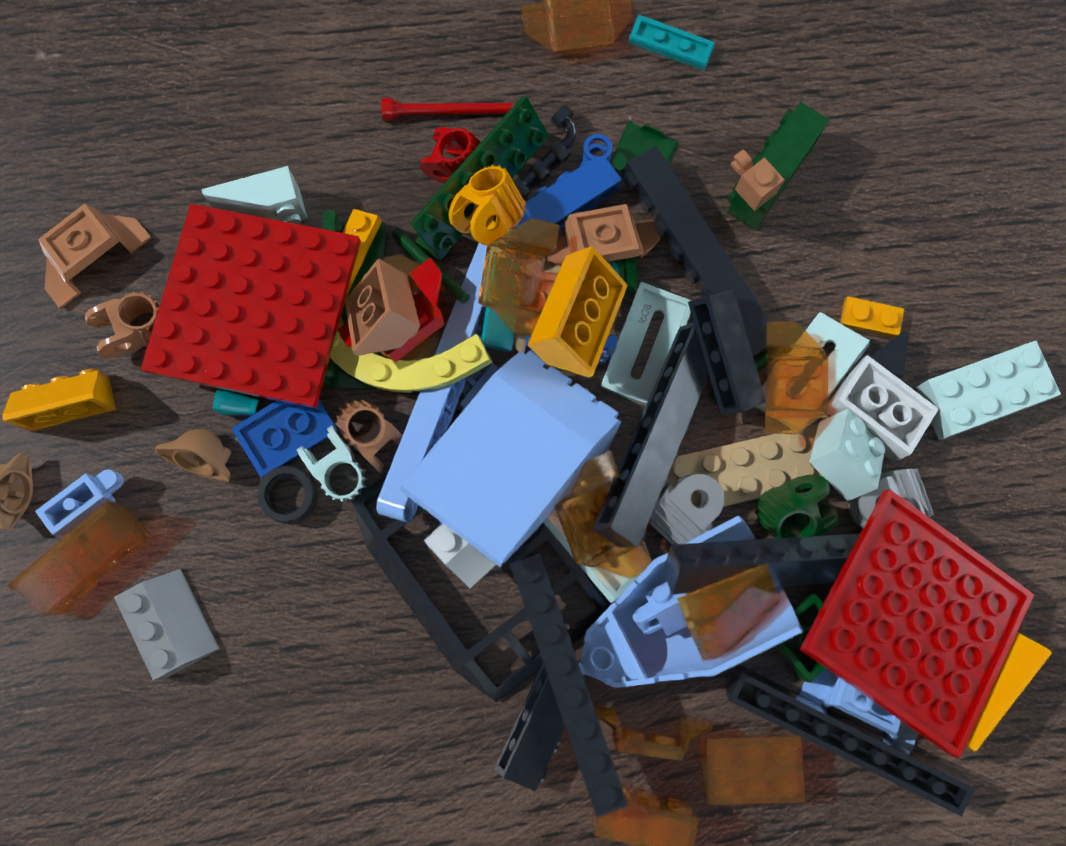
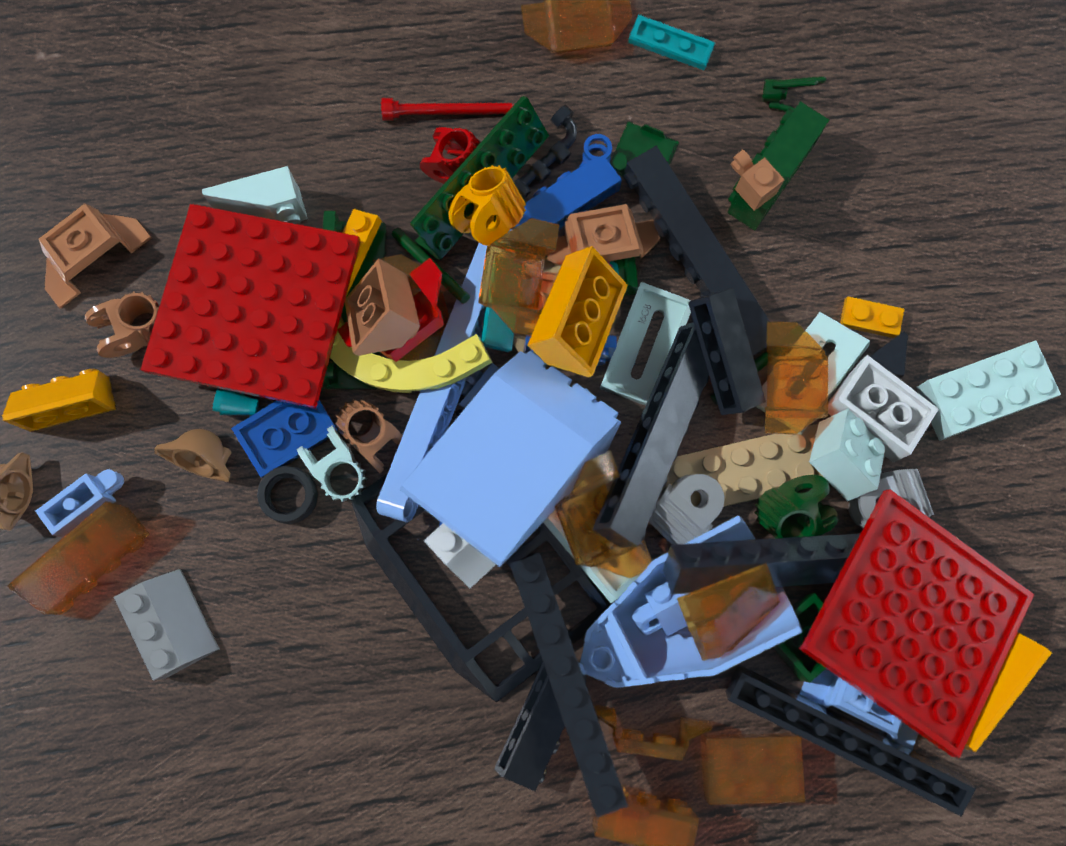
(776, 90): none -> dark green plant

